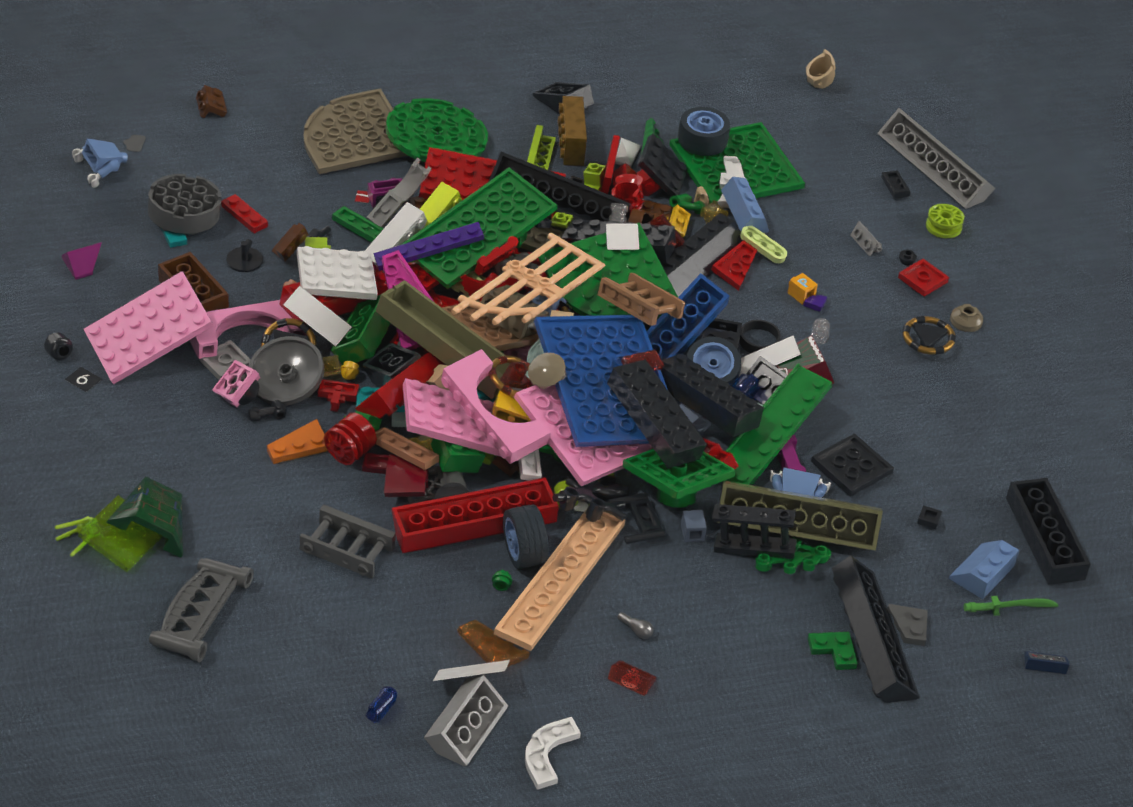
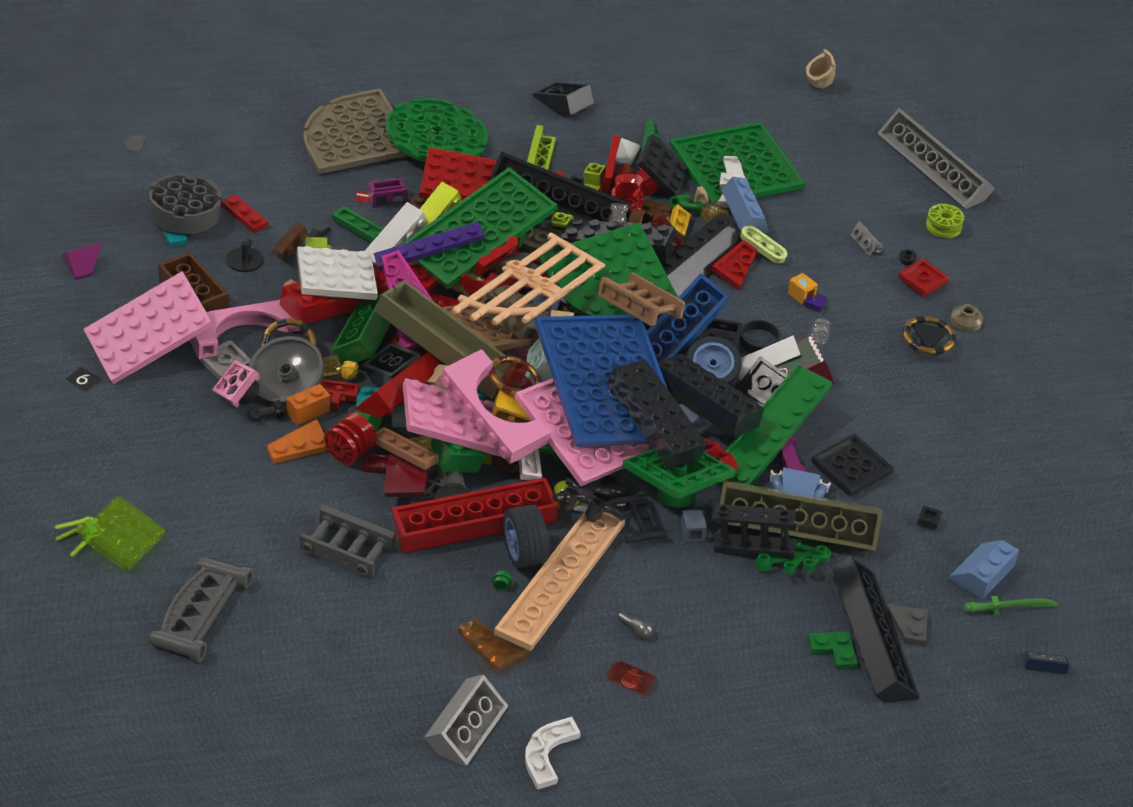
(58, 346): black head -> none
(101, 157): medium blue torso -> none
(155, 509): dark green wedge -> none
(211, 100): reddish brown bracket -> none
(308, 404): none -> orange brick
(317, 316): white sticker -> none
(381, 704): clear blue piece -> none
(400, 194): light grey piece -> none
(471, 670): white sticker -> none
(547, 370): dark tan dish -> none
(572, 131): pearl gold brick -> none
(622, 236): white sticker -> none
(651, 357): clear red plate -> none
(704, 131): black wheel -> none
(747, 384): clear blue head -> none
(895, 184): black plate -> none
(1048, 531): black brick -> none

